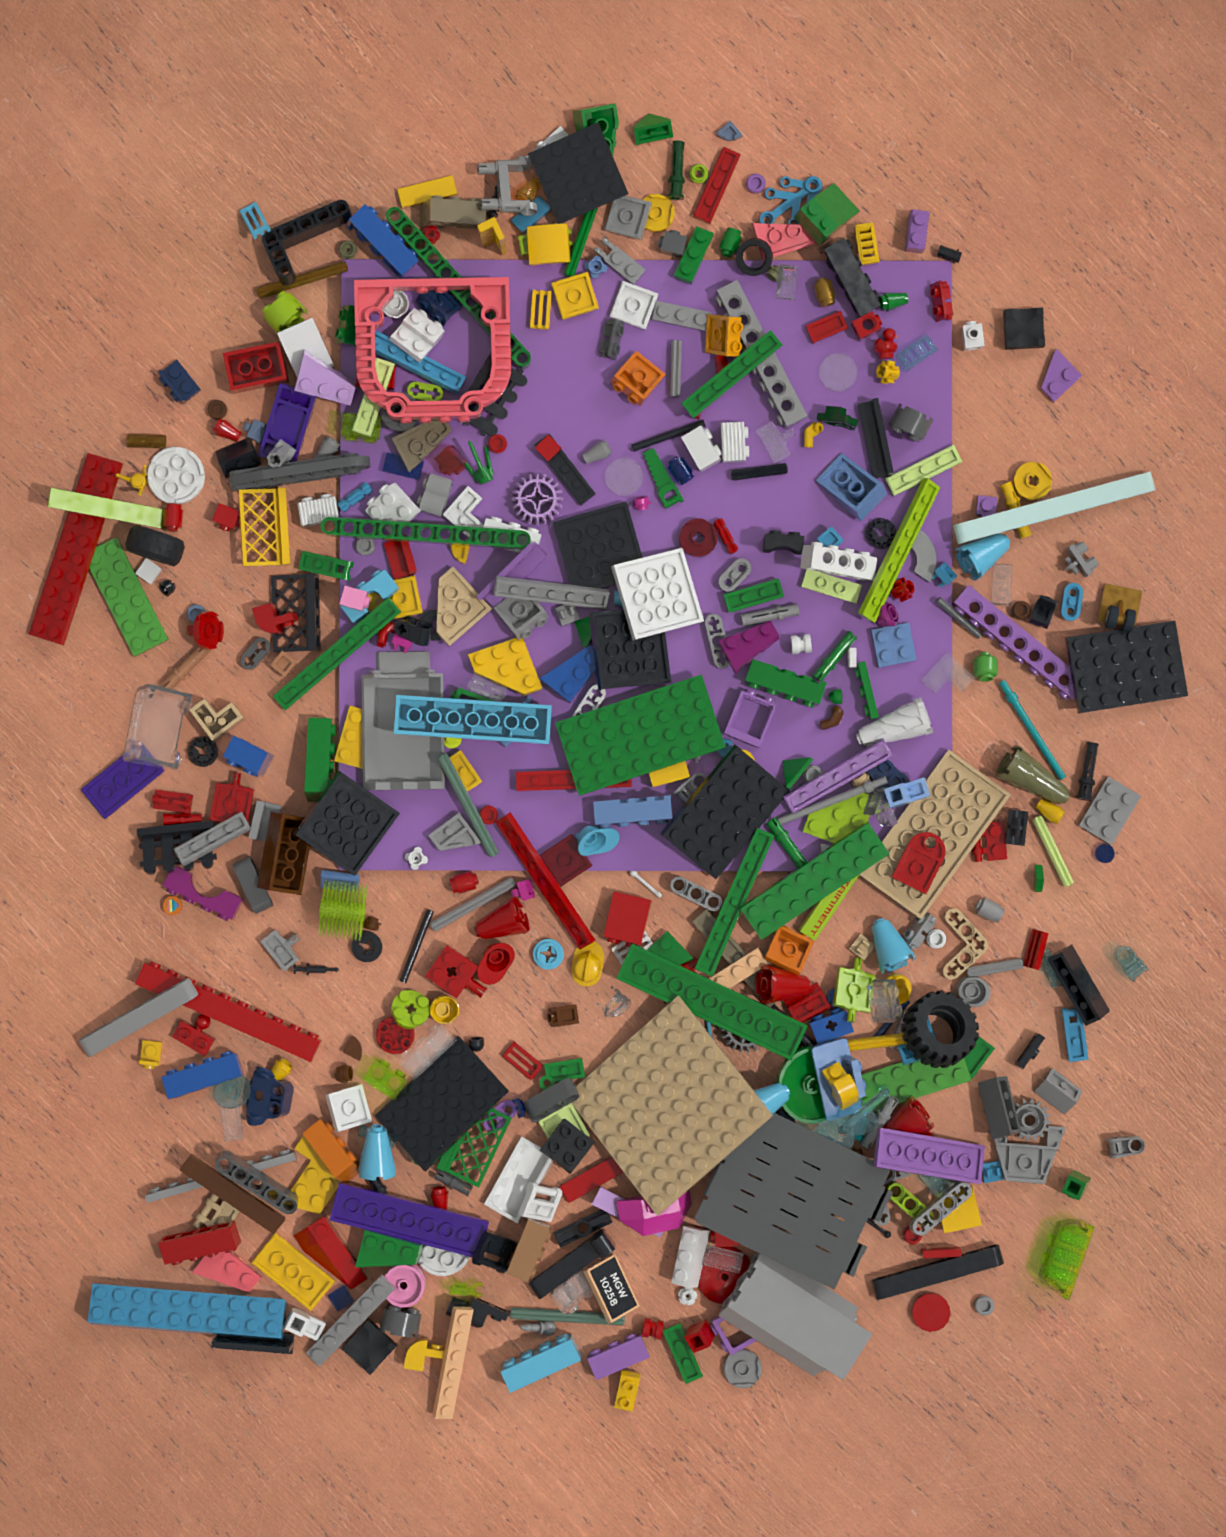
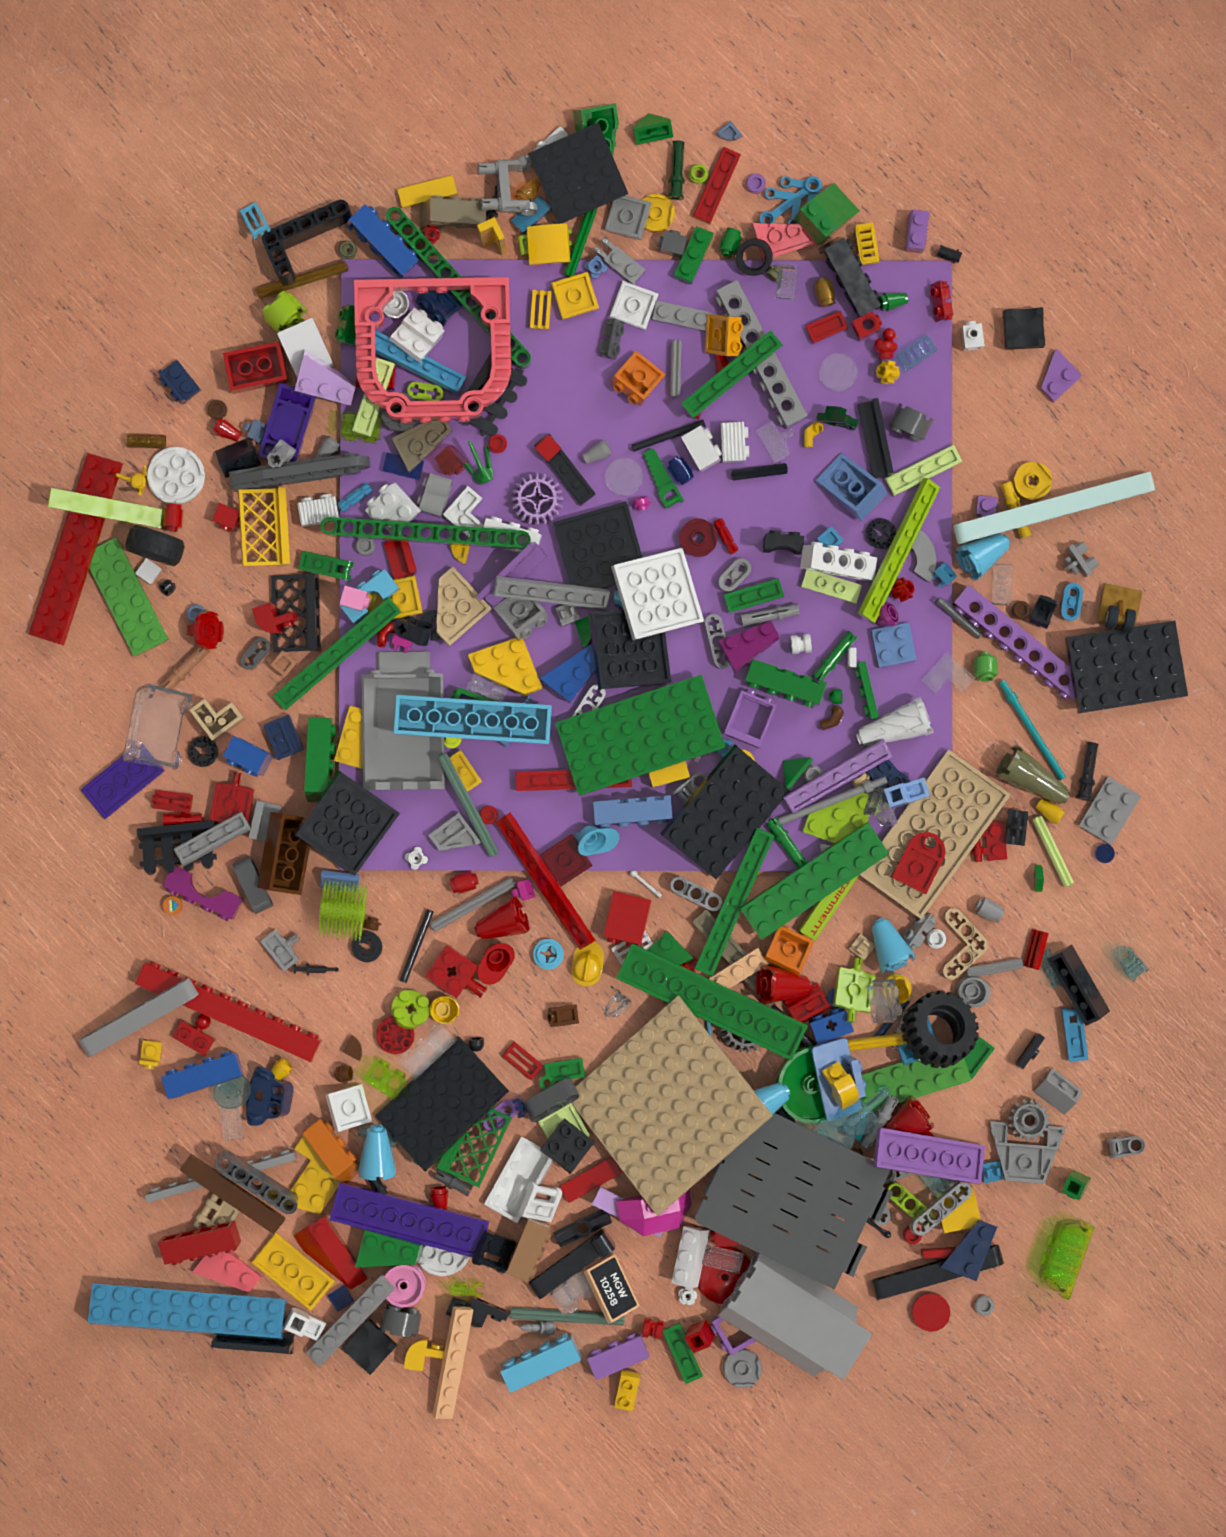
(283, 737): none -> dark blue plate
(971, 1251): none -> dark blue wing
(999, 1107): dark grey brick -> none

